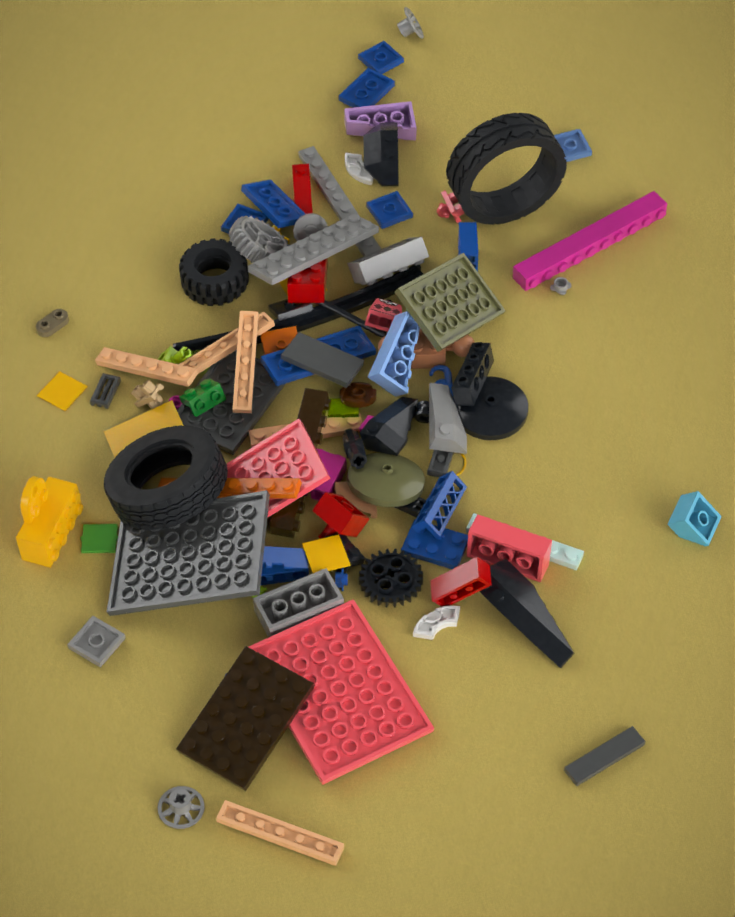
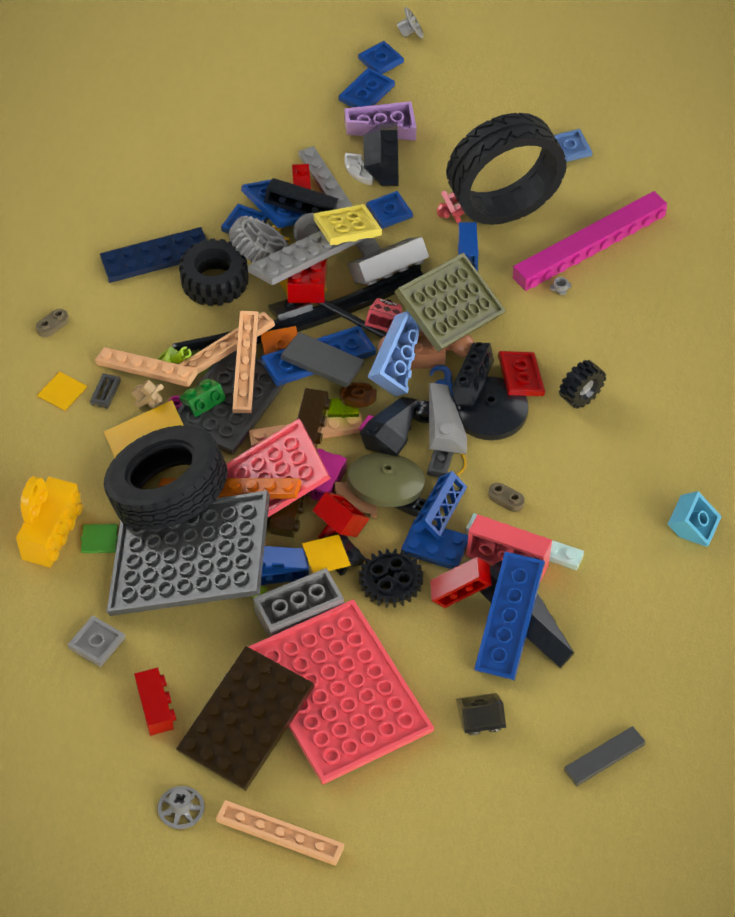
(149, 255): none -> dark blue plate
(155, 701): none -> red brick
(298, 198): none -> black brick
(341, 579): blue plate -> none
(347, 224): none -> light yellow plate
(354, 448): black piece -> none
(435, 621): white tile -> none
(481, 713): none -> clear smoke slope
(504, 497): none -> dark tan plate
(509, 616): none -> blue plate
(521, 373): none -> red tile
(582, 384): none -> black wheel

